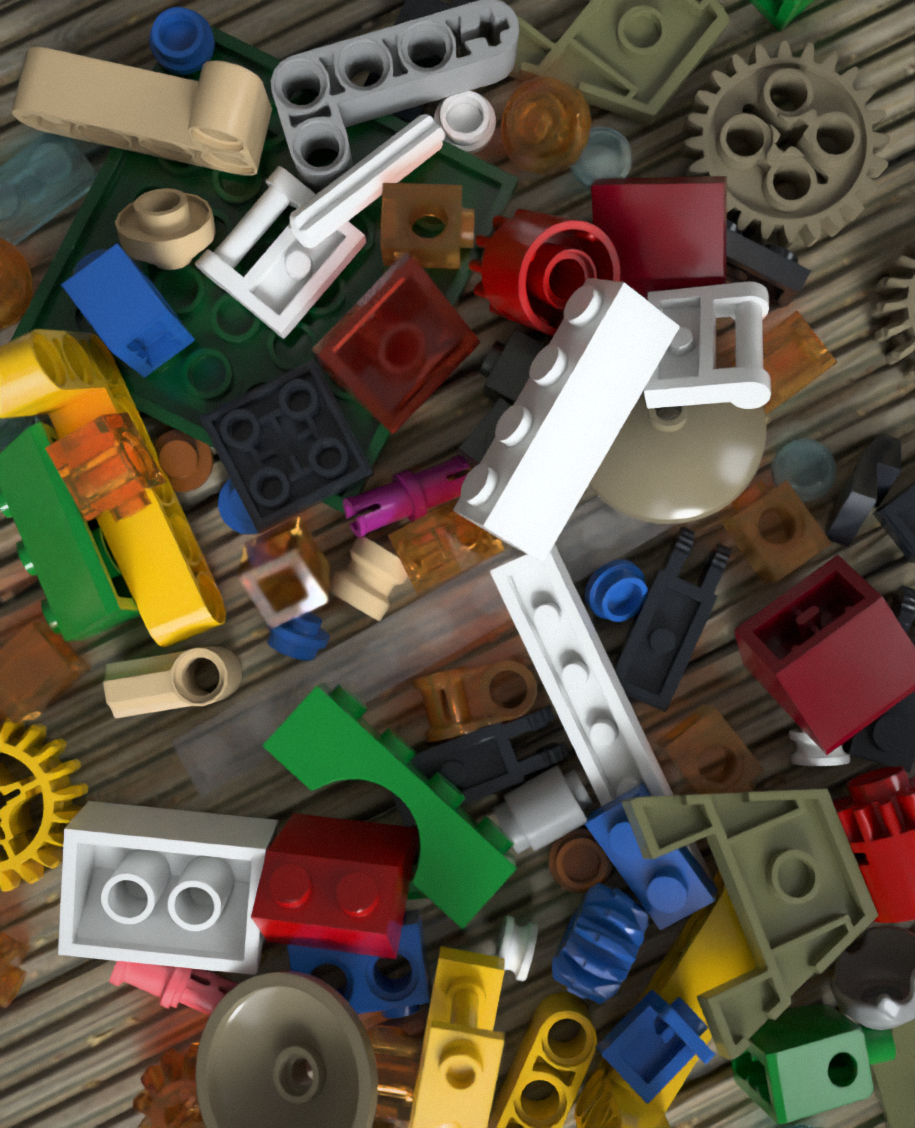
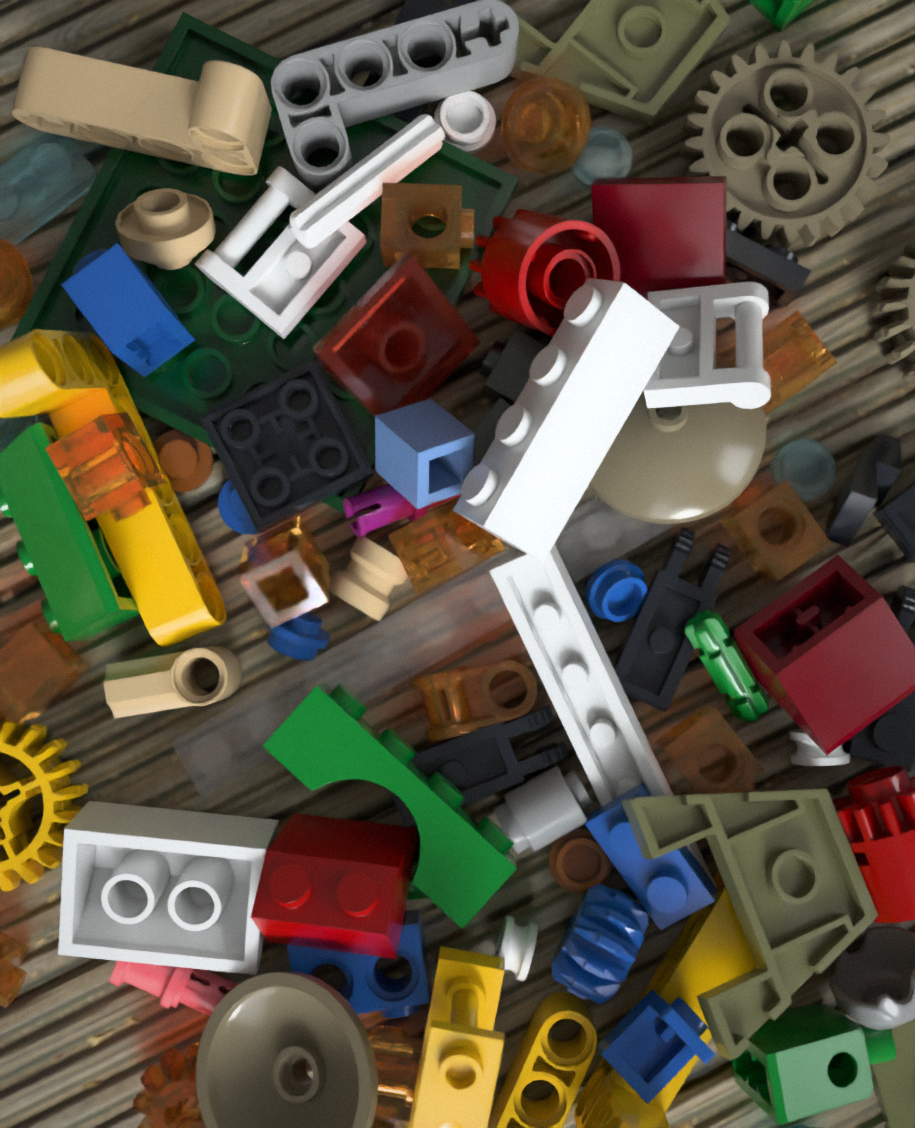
(181, 40): blue plate -> none
(423, 452): none -> medium blue brick
(726, 665): none -> green axle

